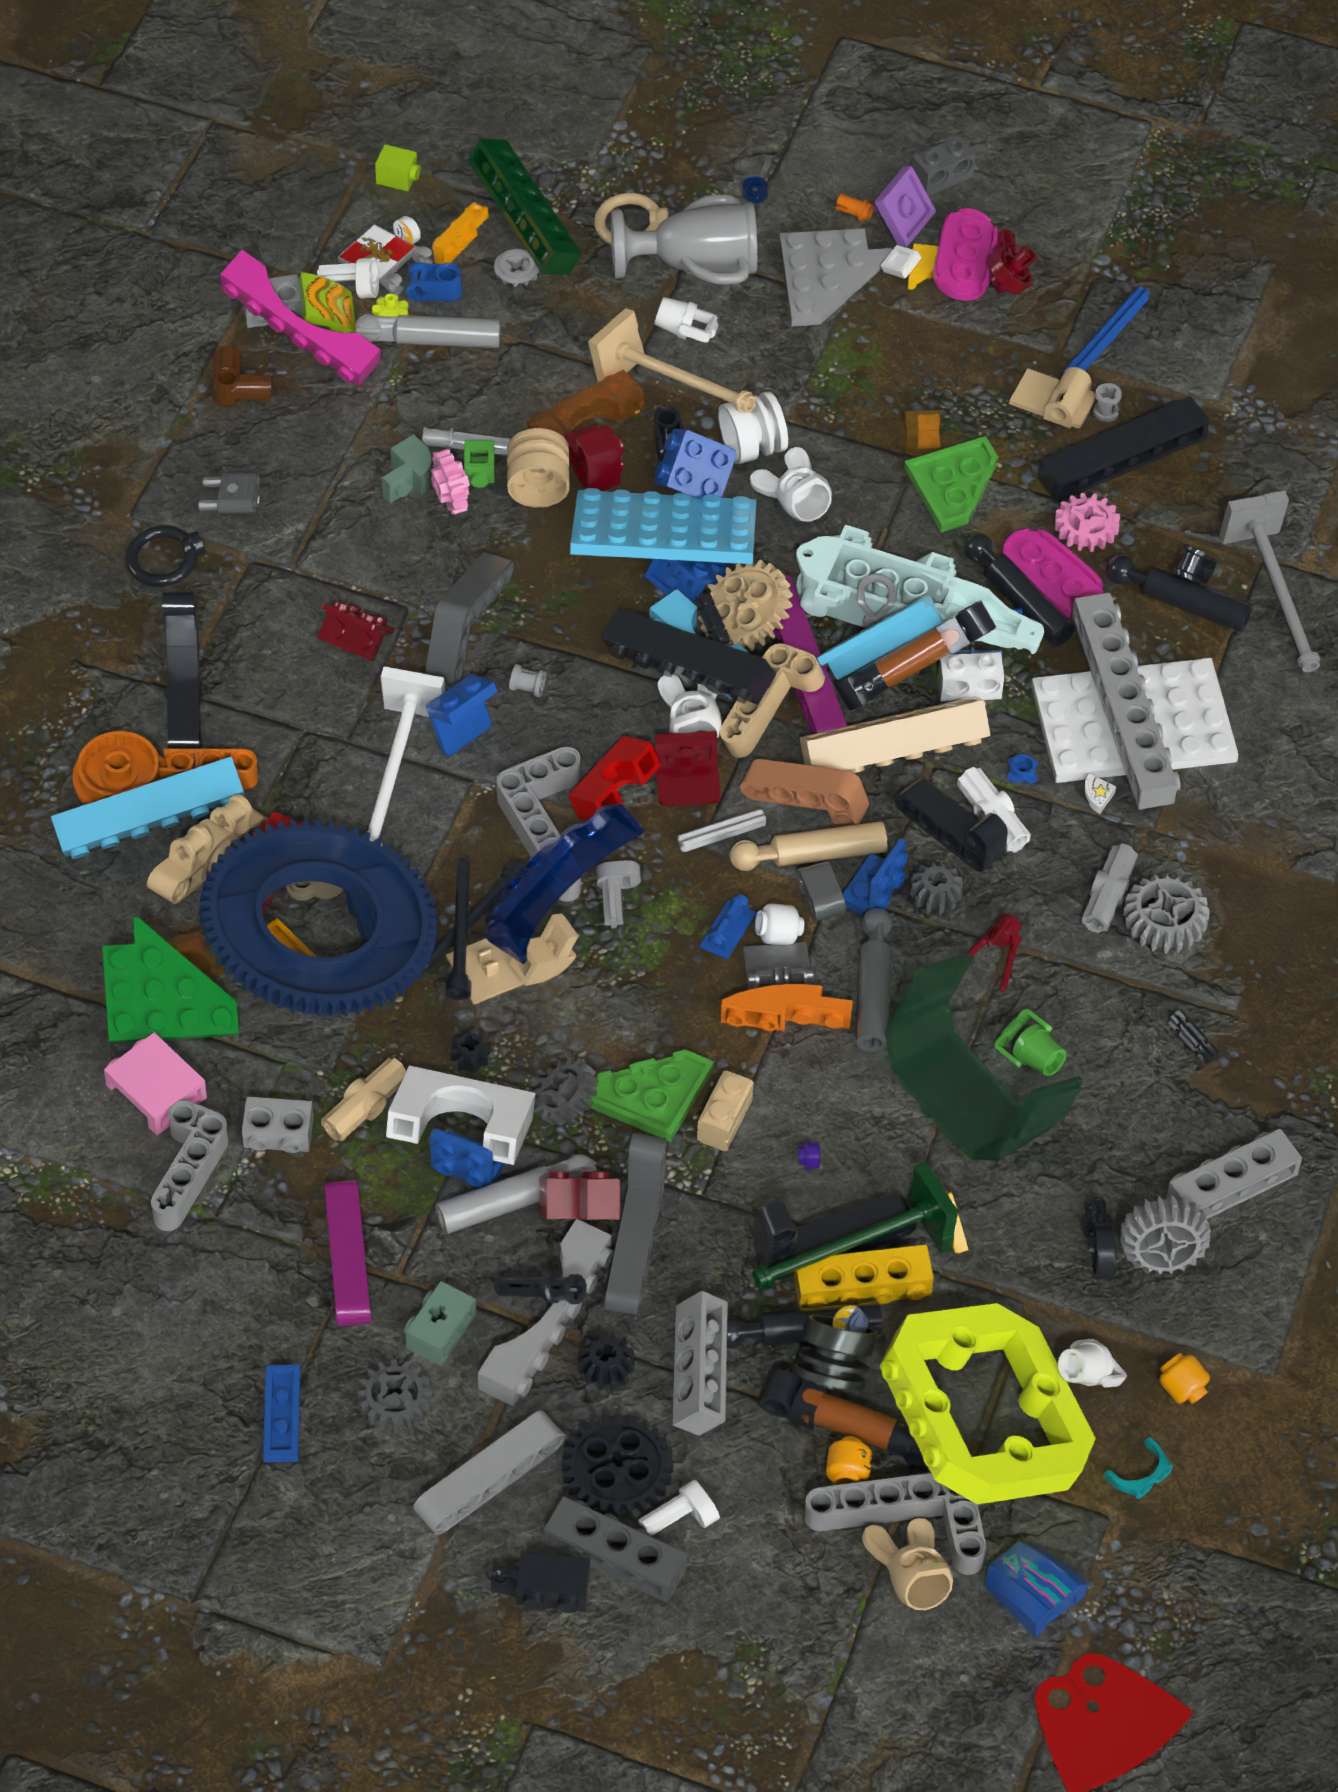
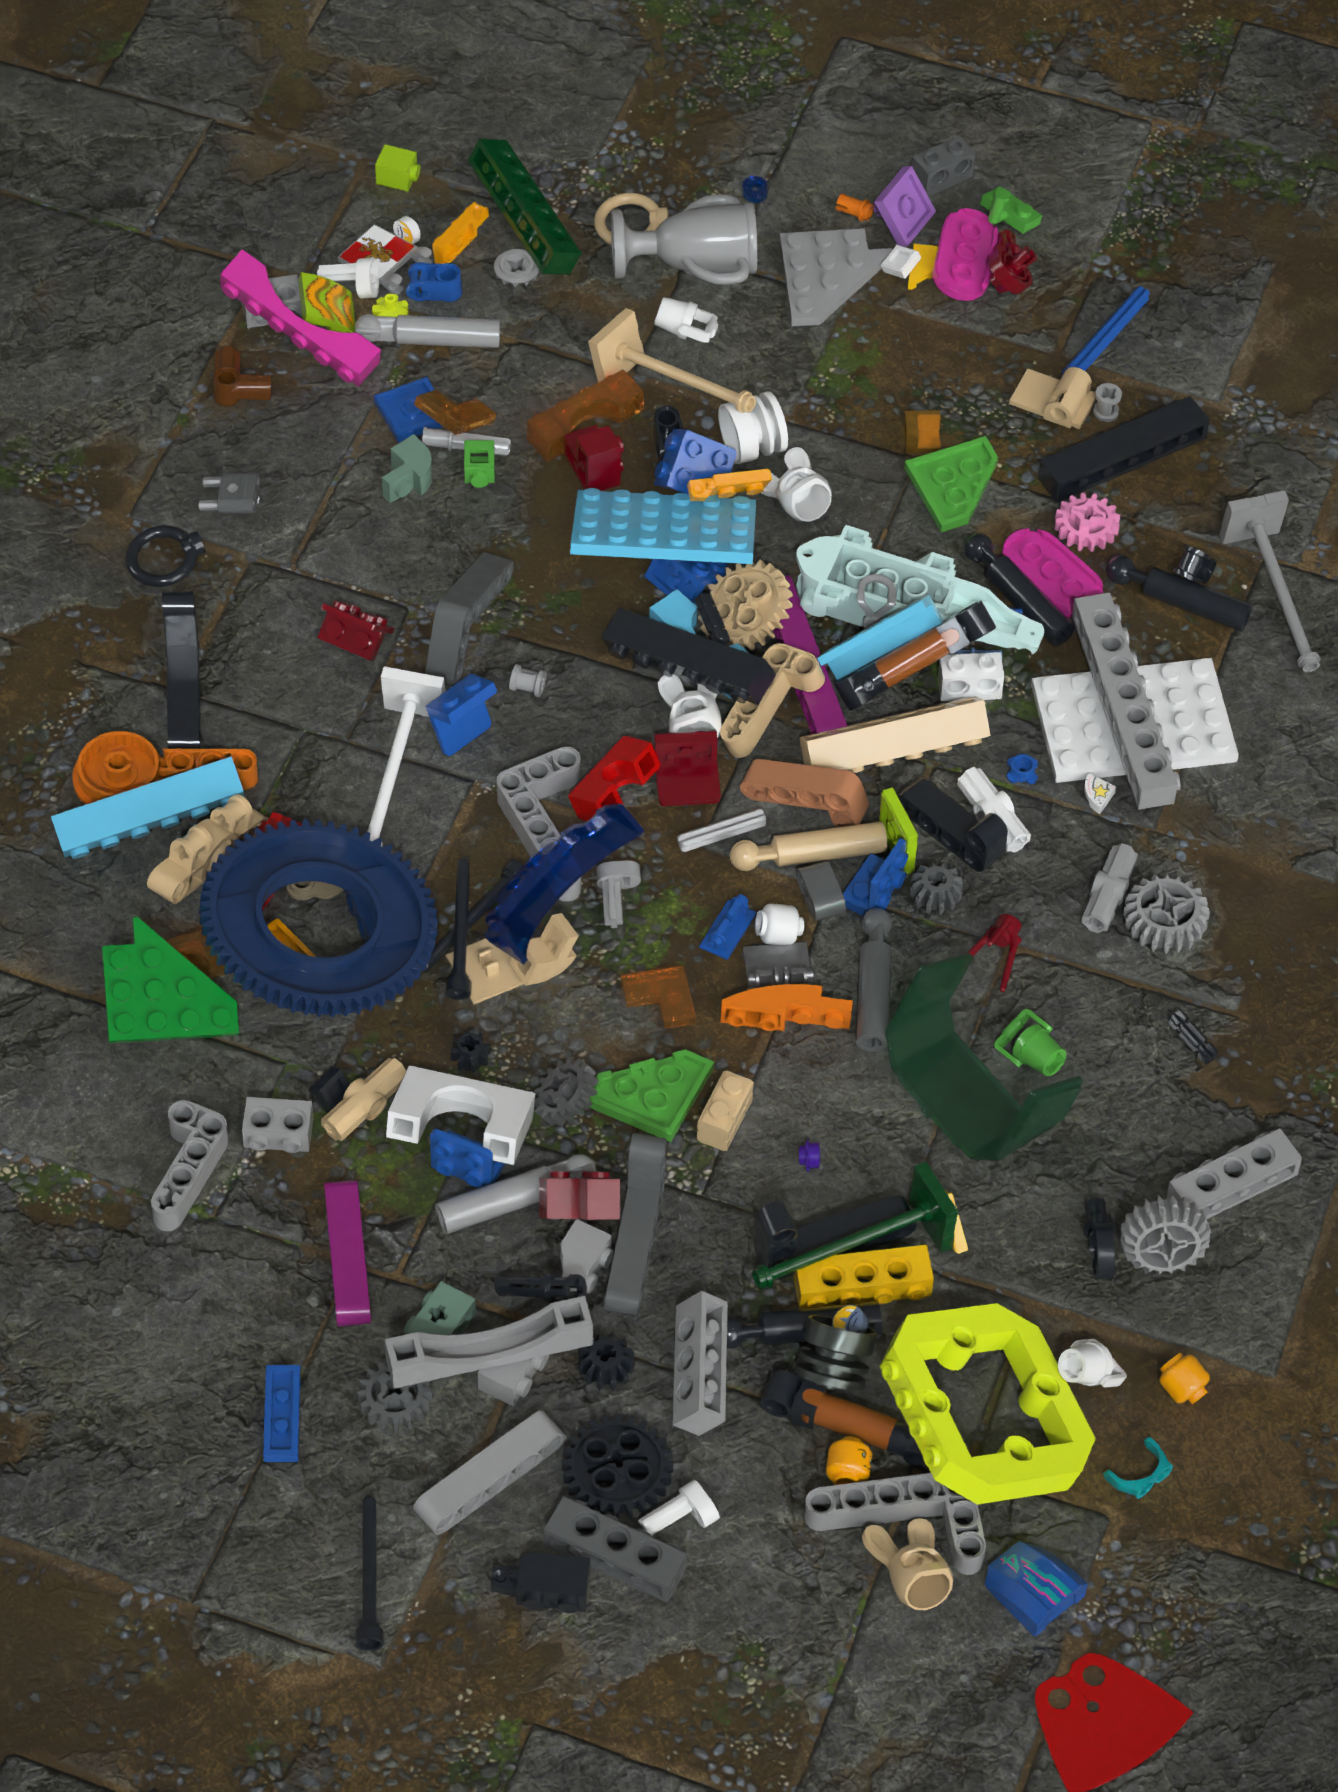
(154, 1080): bright pink panel -> none
(330, 1089): none -> black tile
(369, 1634): none -> black piece
(400, 412): none -> blue tile
(429, 1357): none -> light grey arch
(450, 481): bright pink gear -> none
(455, 417): none -> clear orange tile
(538, 467): tan wheel -> none
(662, 986): none -> clear orange tile
(729, 484): none -> light orange hinge
(898, 826): none -> lime tile
(1008, 208): none -> bright green plate

